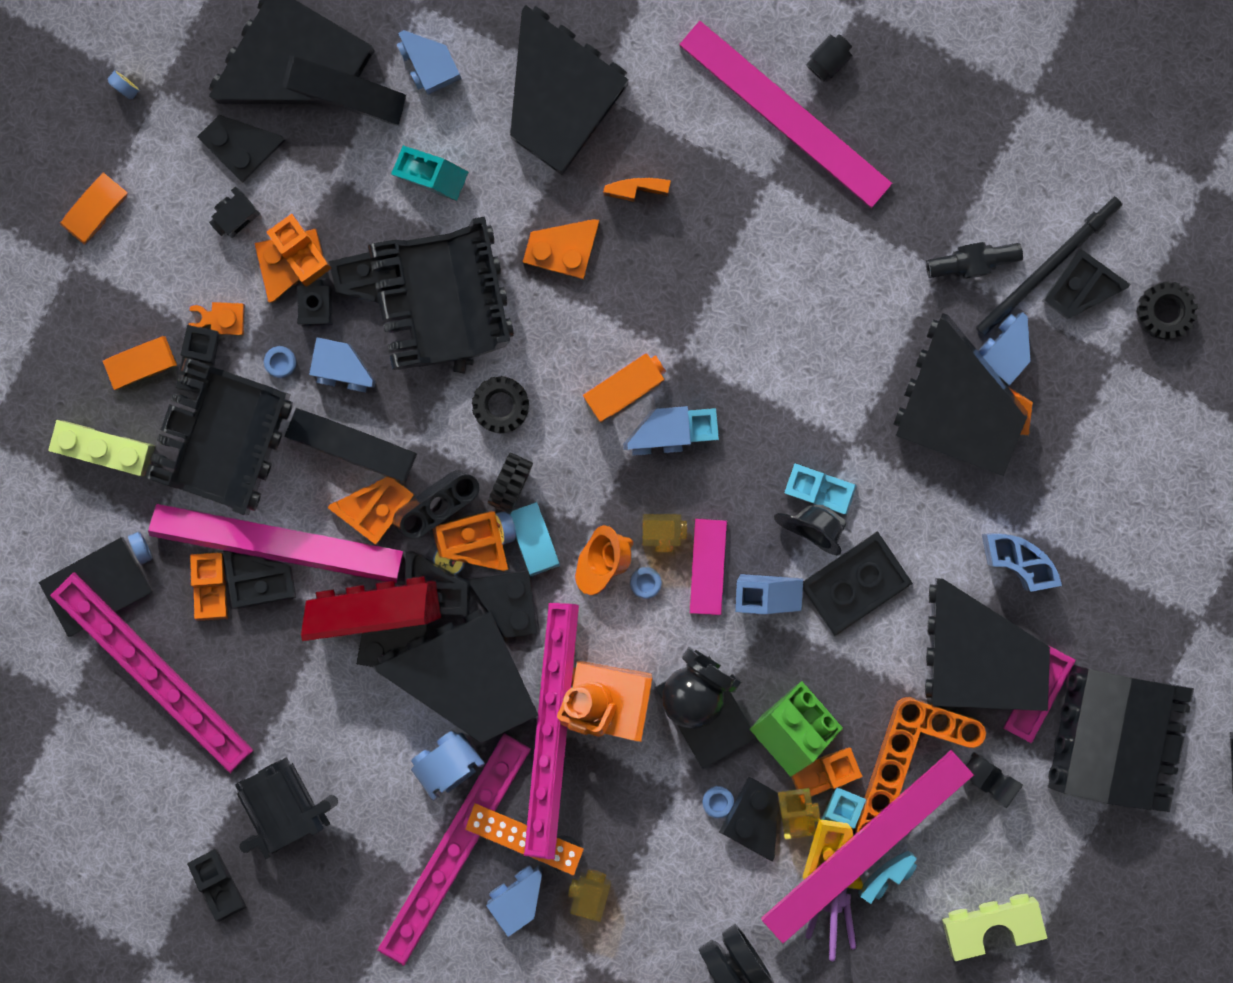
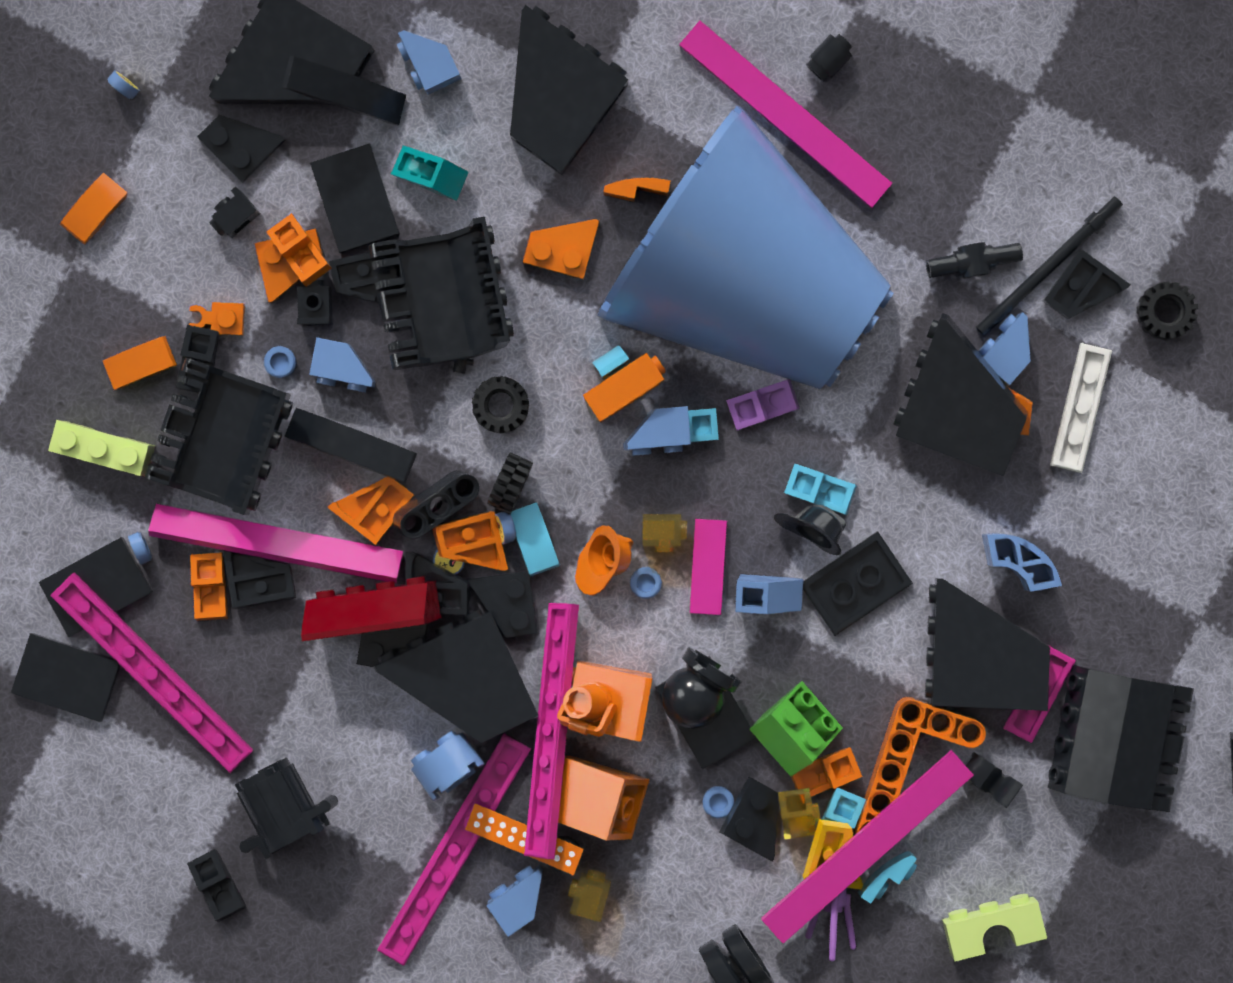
(66, 677): none -> black tile
(354, 198): none -> black tile
(600, 799): none -> orange slope
(611, 362): none -> medium azure slope
(750, 266): none -> medium blue cone
(763, 404): none -> medium lavender slope
(1081, 408): none -> white tile

